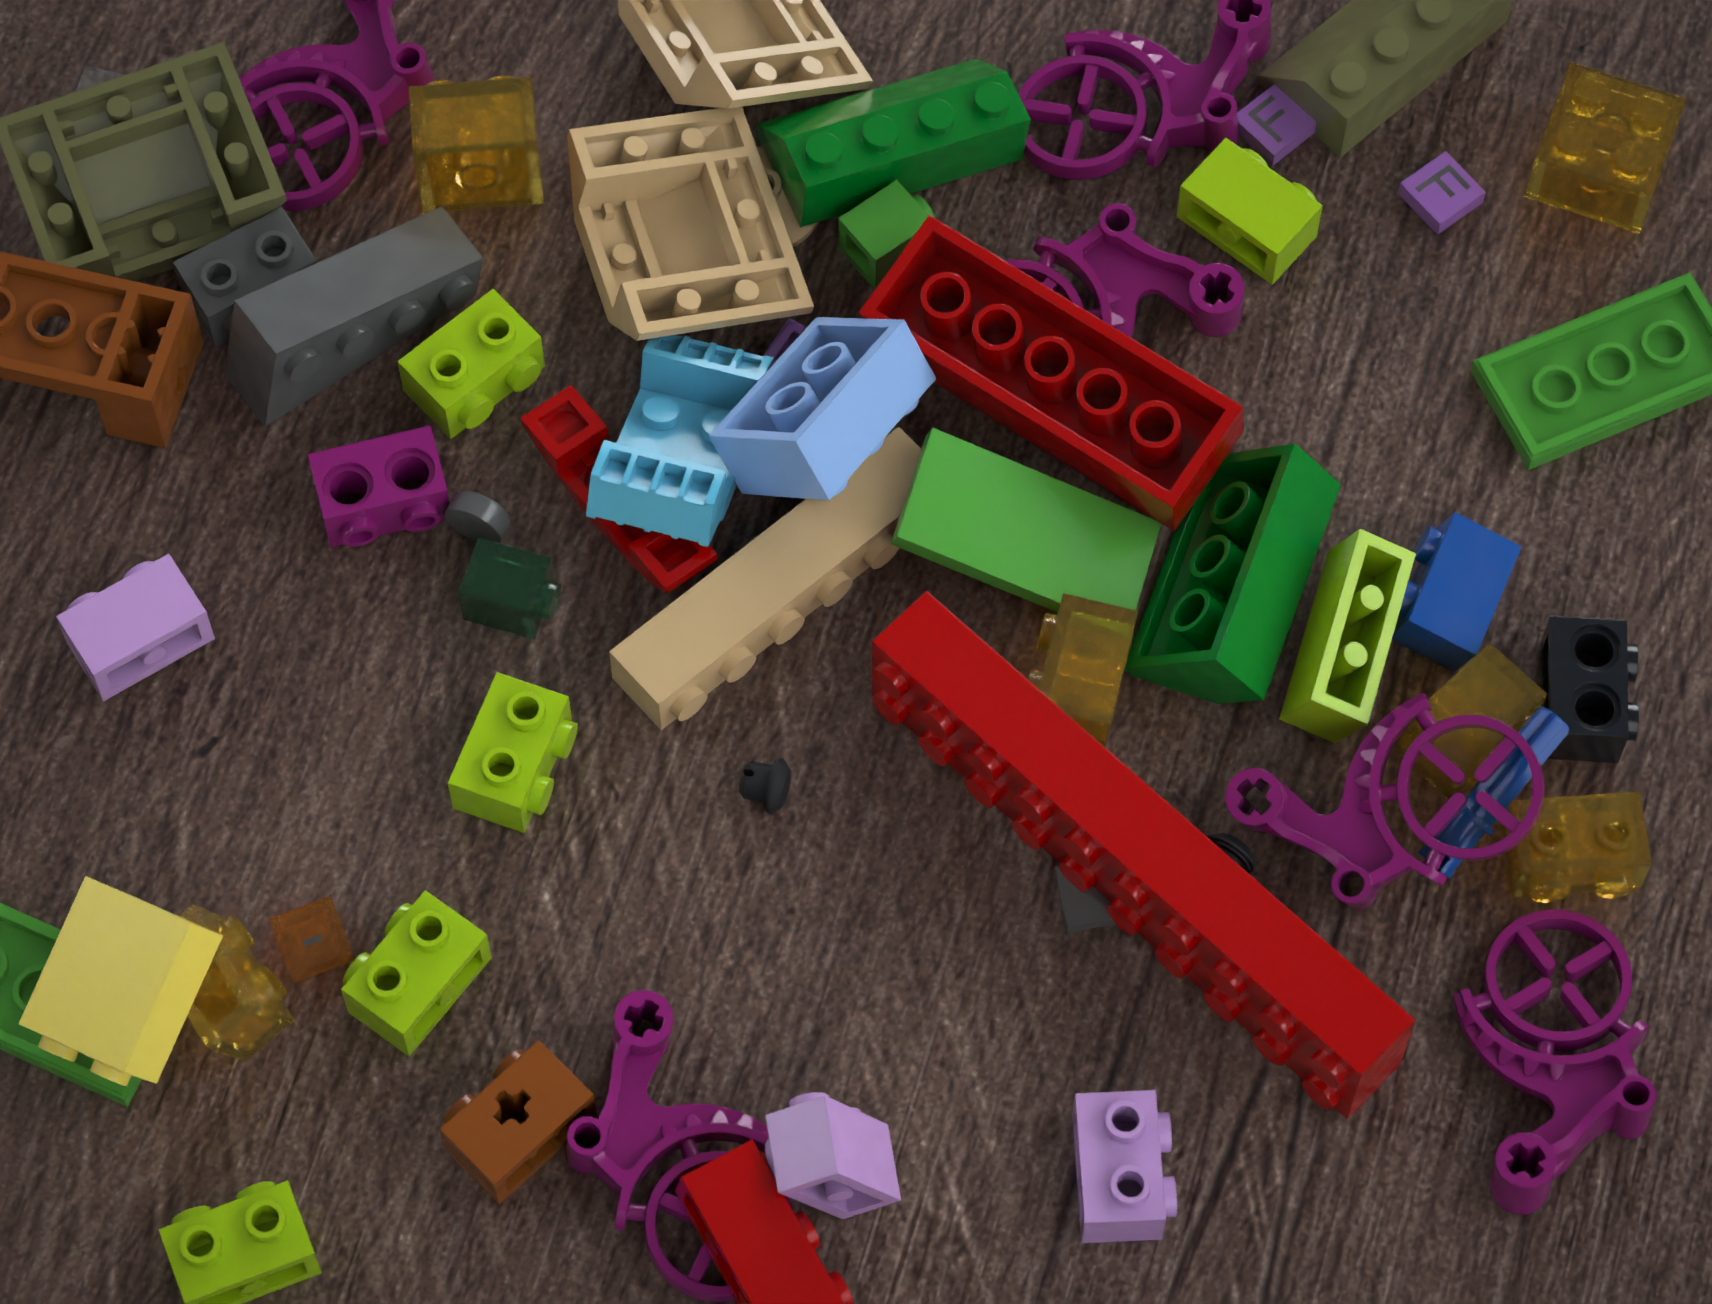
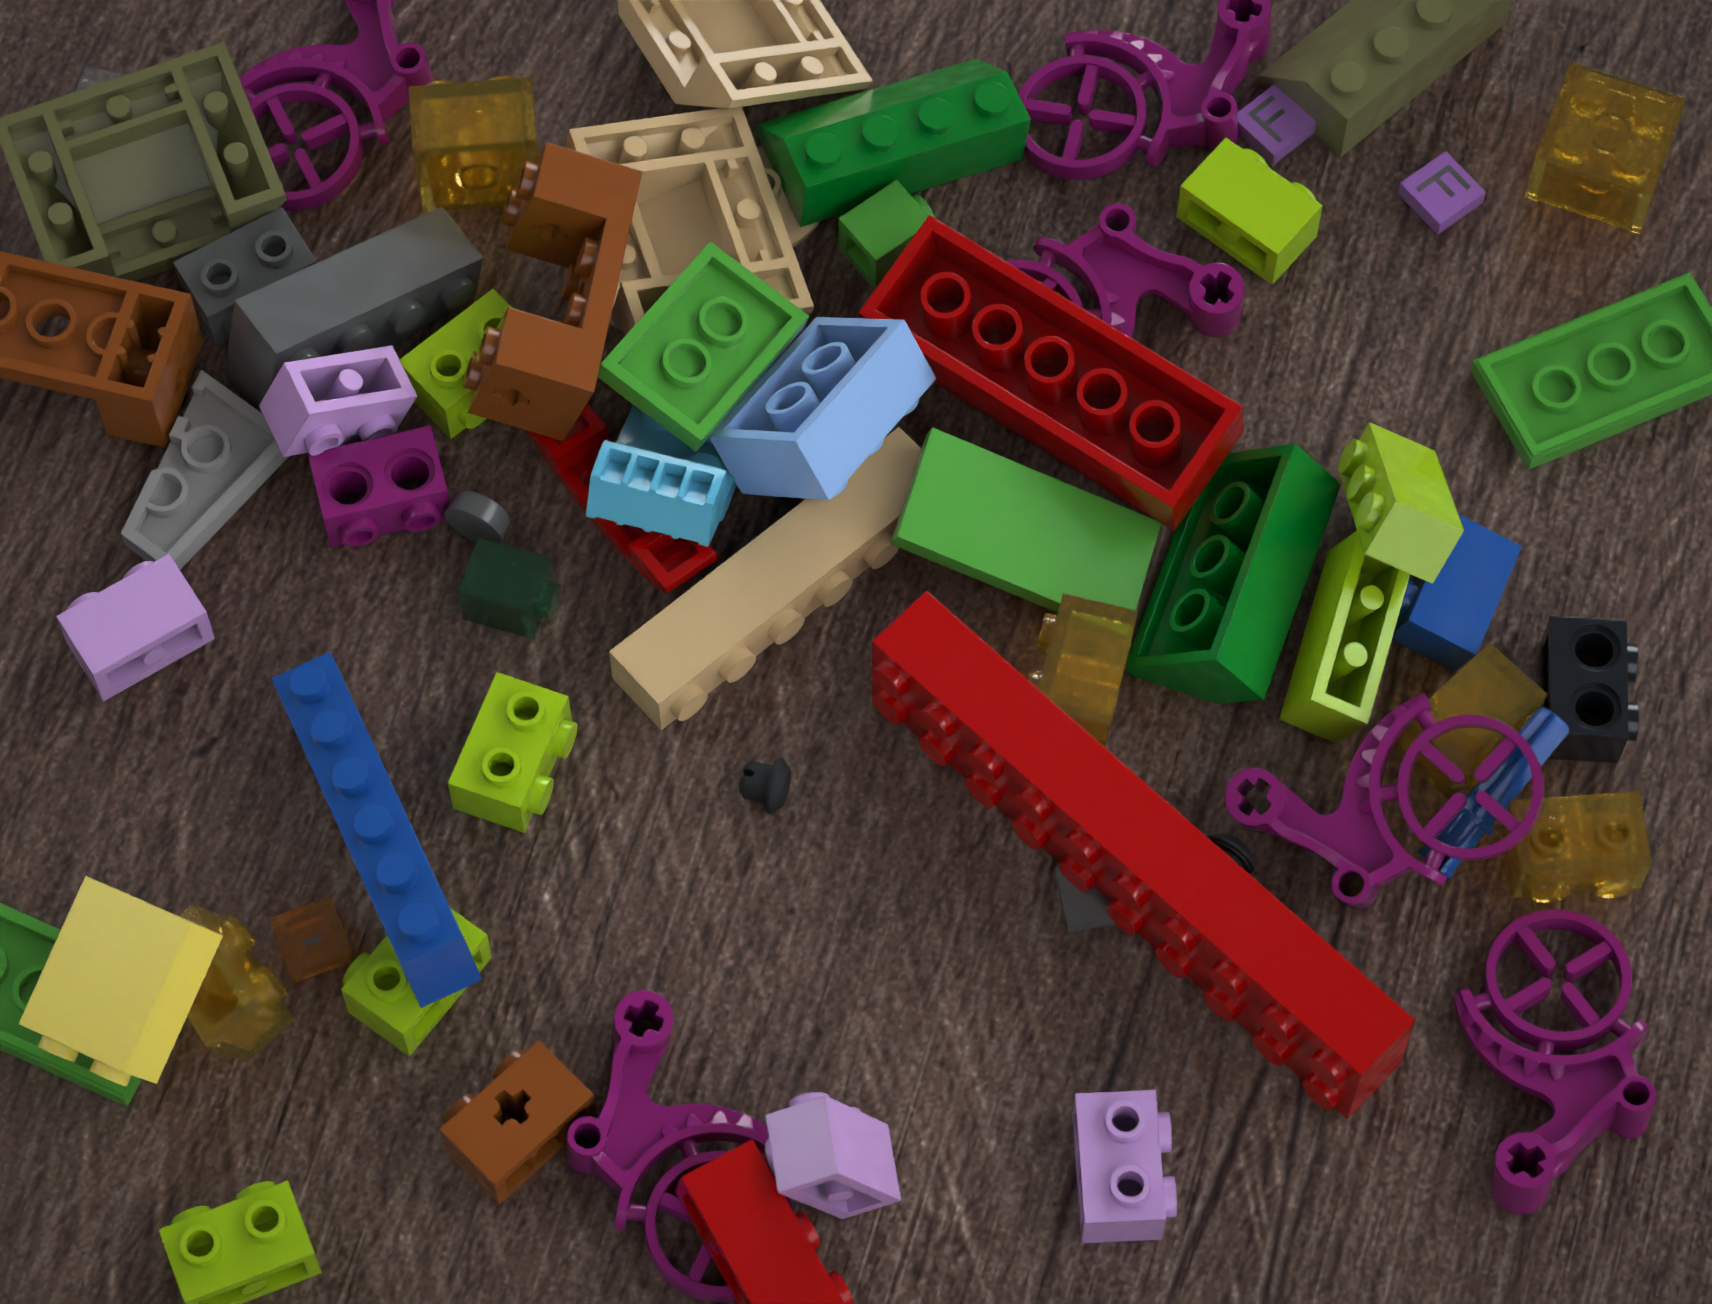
(208, 472): none -> light grey wing
(337, 400): none -> lavender brick
(376, 830): none -> blue brick
(574, 216): none -> dark orange plate
(702, 346): none -> bright green plate
(1400, 502): none -> lime brick

